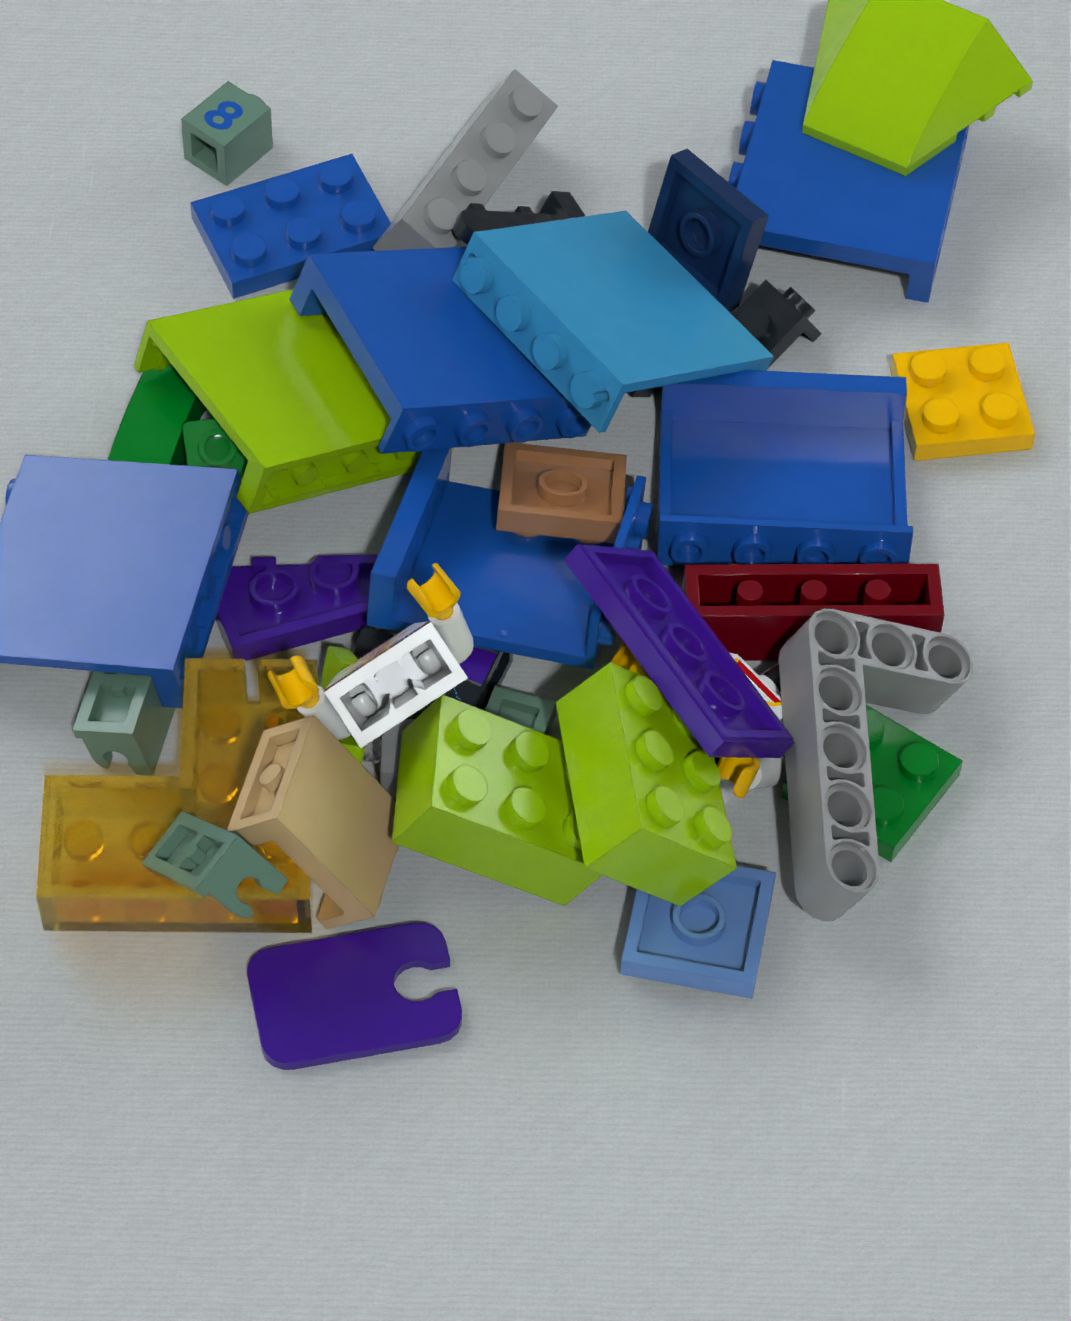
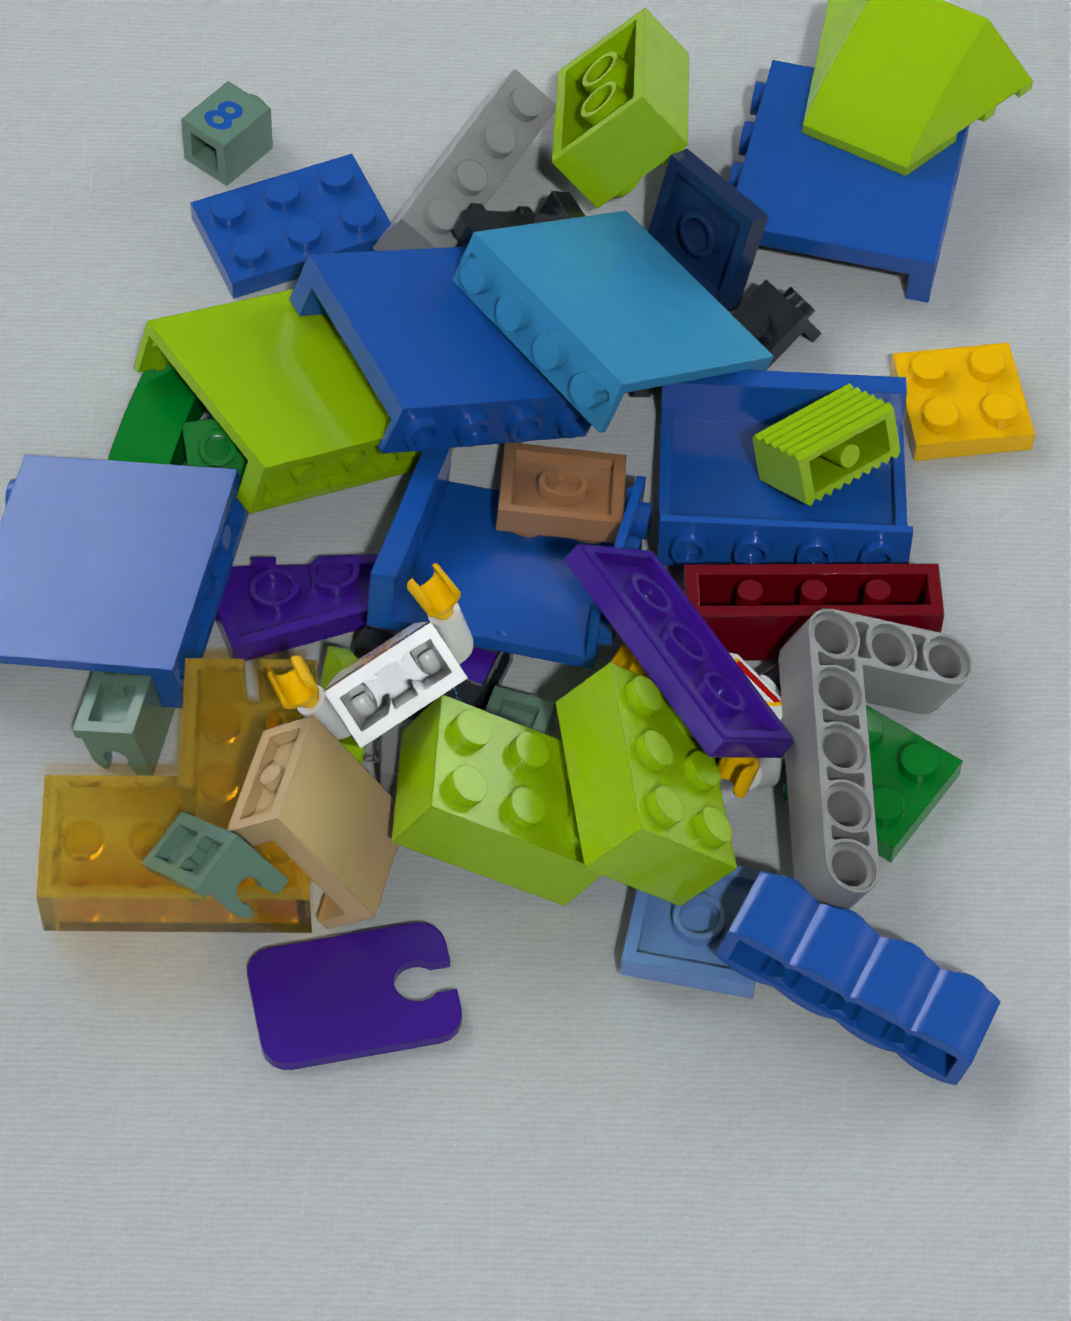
(621, 109): none -> lime brick
(827, 444): none -> lime brick
(864, 981): none -> blue brick

